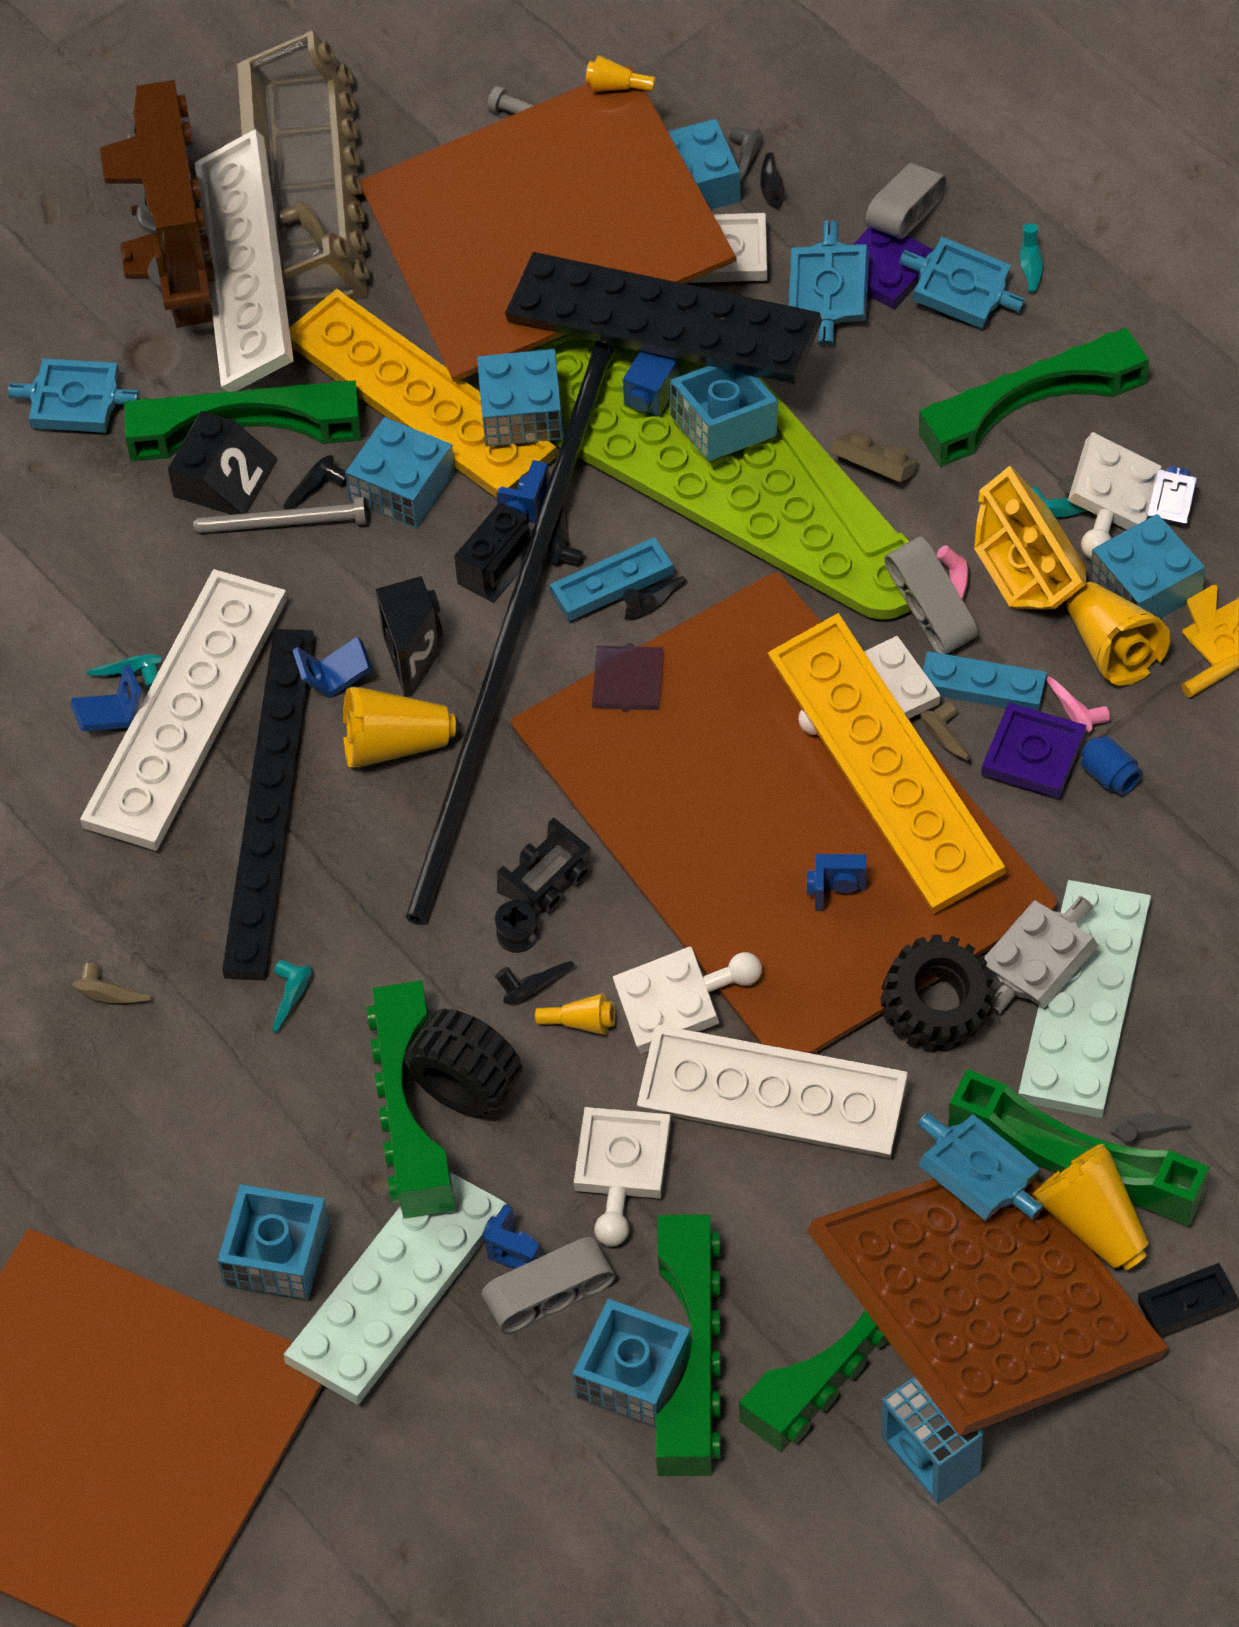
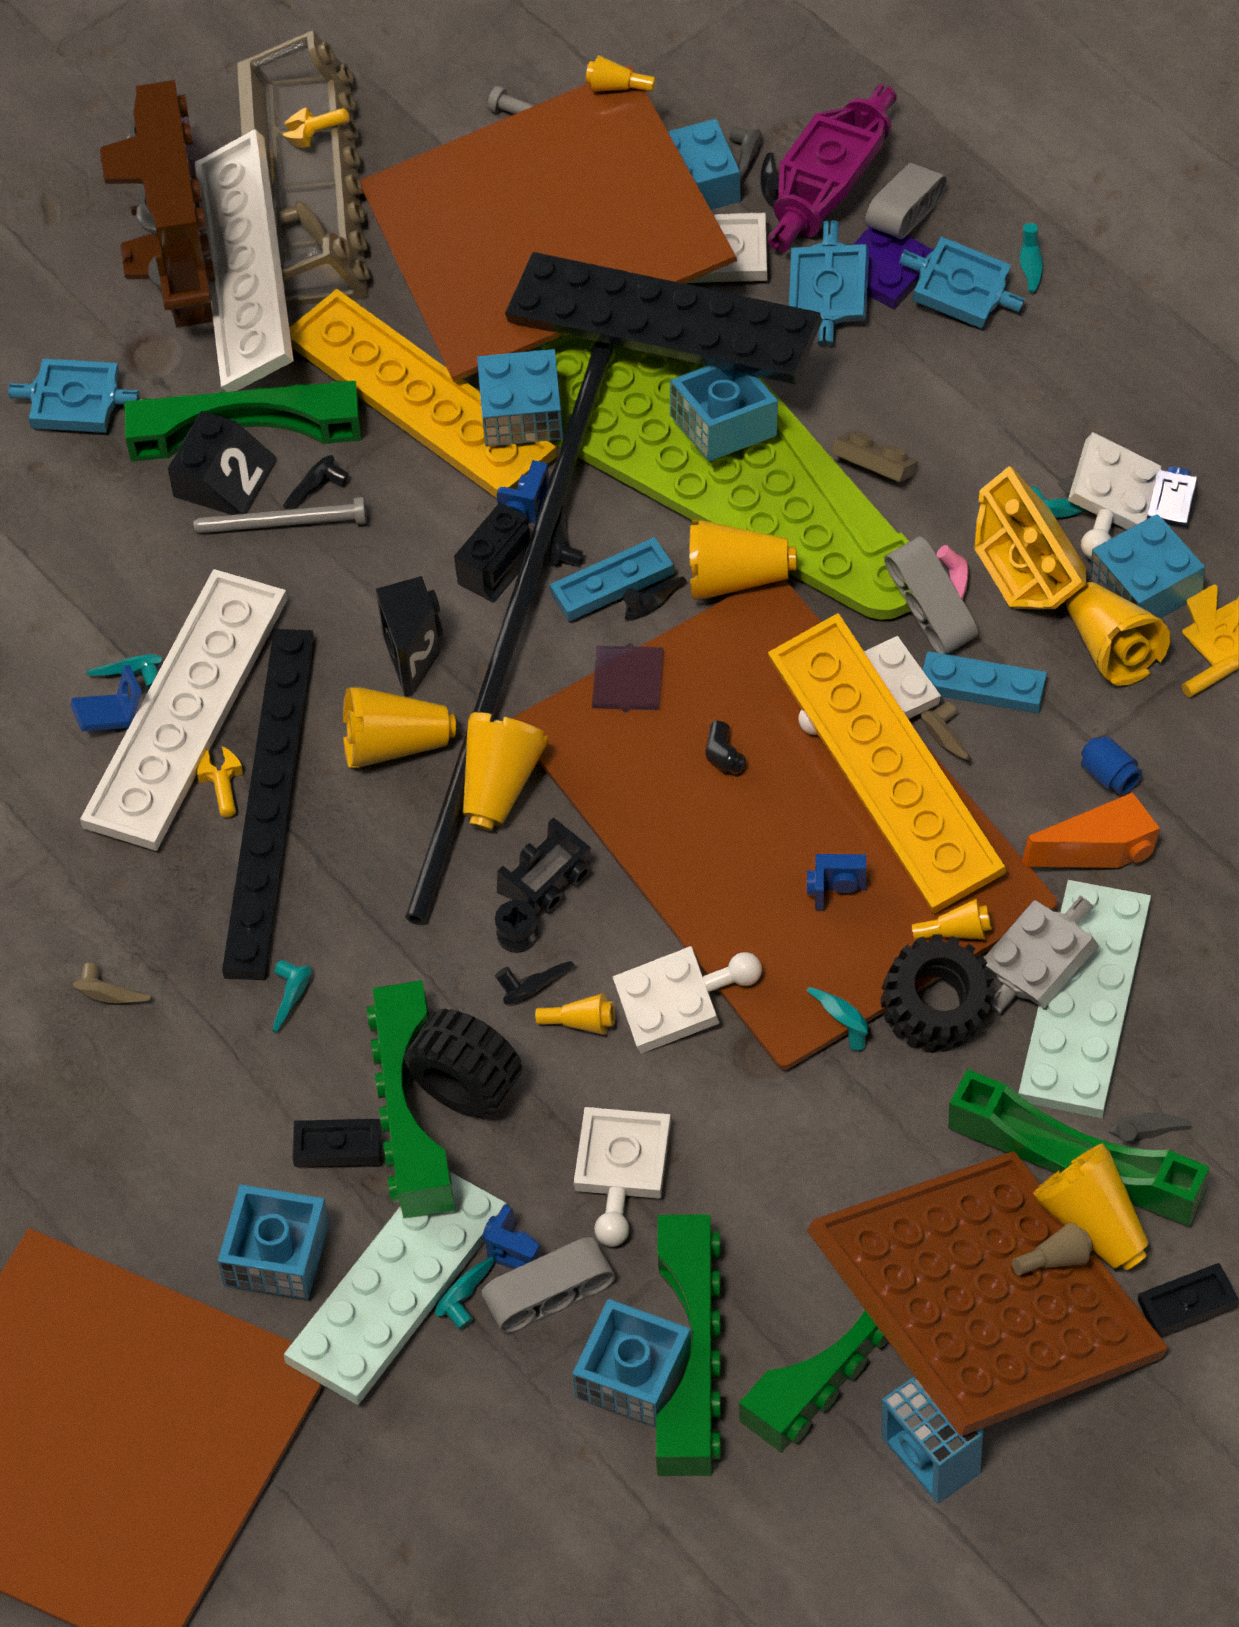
(221, 779): none -> yellow bar
(304, 125): none -> yellow bar
(336, 670): blue bracket -> none
(336, 1142): none -> black plate
(401, 472): dark azure brick -> none
(459, 1292): none -> teal bar
(497, 766): none -> yellow cone
(648, 382): blue brick -> none
(720, 752): none -> black arm
(735, 559): none -> yellow cone
(773, 1091): white plate -> none
(828, 164): none -> magenta plate
(846, 1014): none -> teal bar
(963, 922): none -> yellow cone
(979, 1166): dark azure plate -> none
(1033, 750): dark purple plate -> none
(1064, 1248): none -> dark tan cone
(1076, 710): bright pink bar -> none
(1097, 838): none -> orange slope
(1099, 368): green arch -> none

